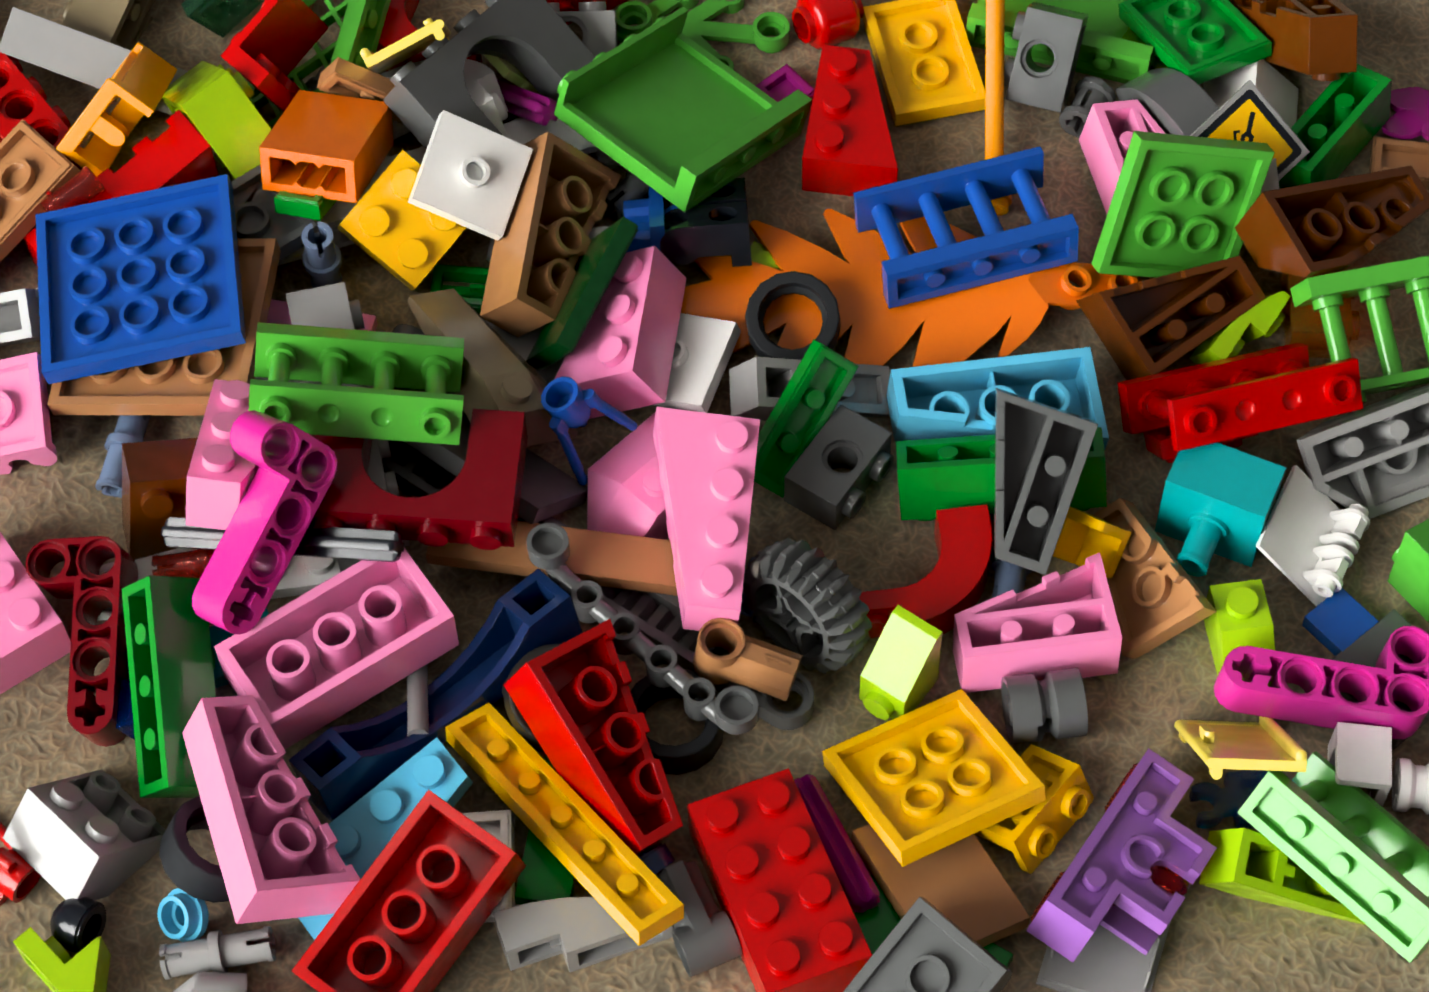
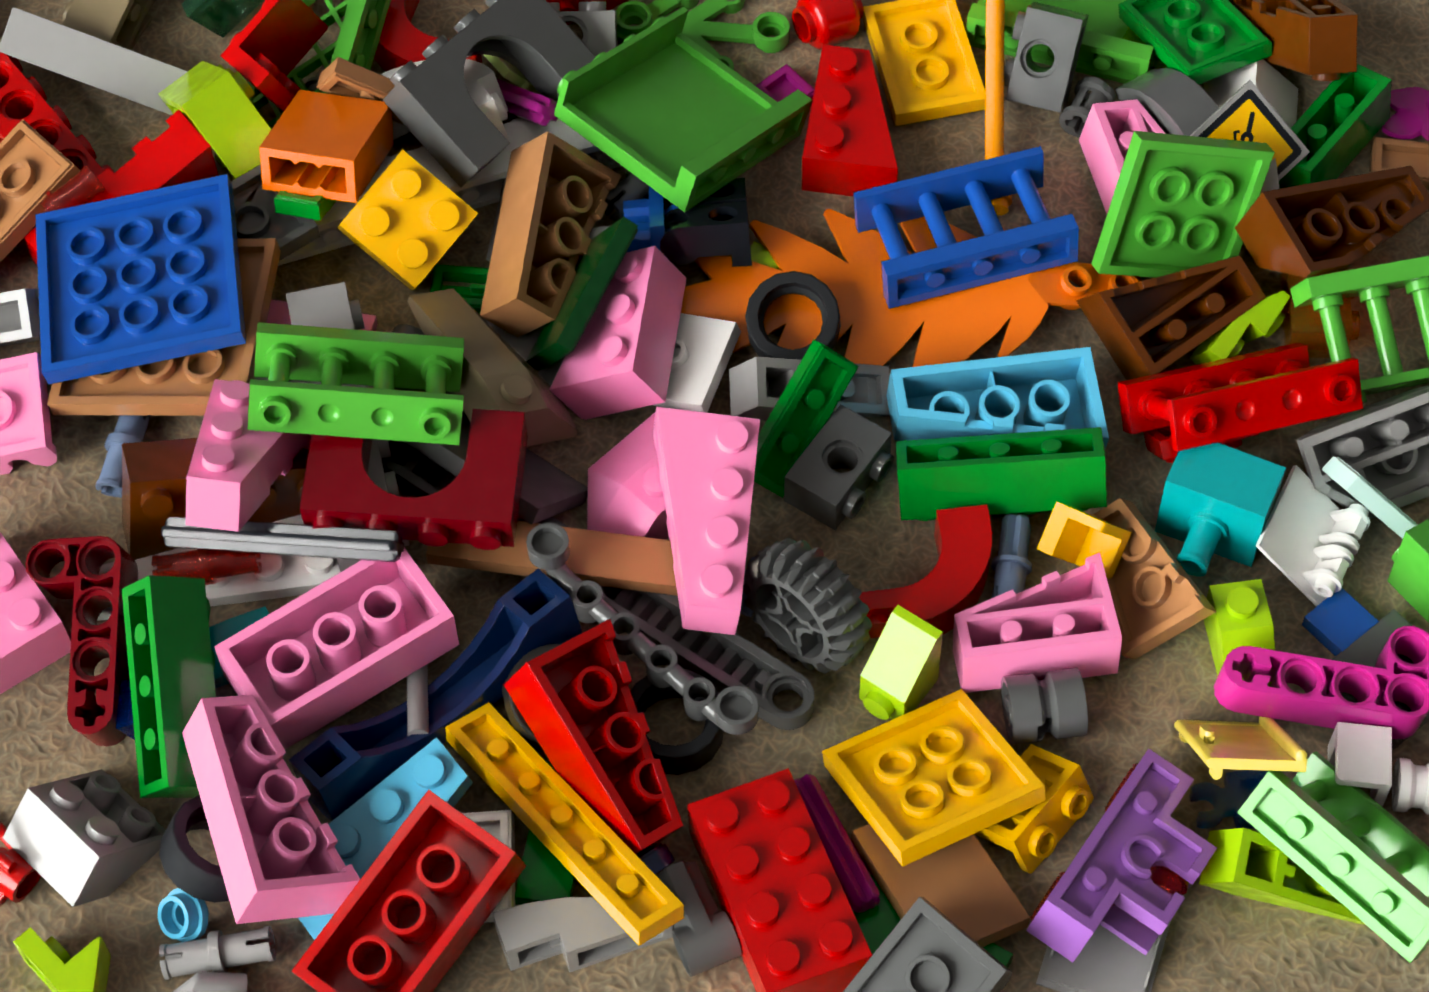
(77, 922): black piece -> none
(117, 109): light orange window -> none
(268, 521): dark pink beam -> none
(321, 255): sand blue pin -> none
(405, 47): light yellow door -> none
(470, 175): white plate -> none
(571, 409): blue plant -> none
(749, 662): medium nougat piece -> none
(1036, 476): dark grey wedge -> none
(1368, 496): none -> light aqua tile

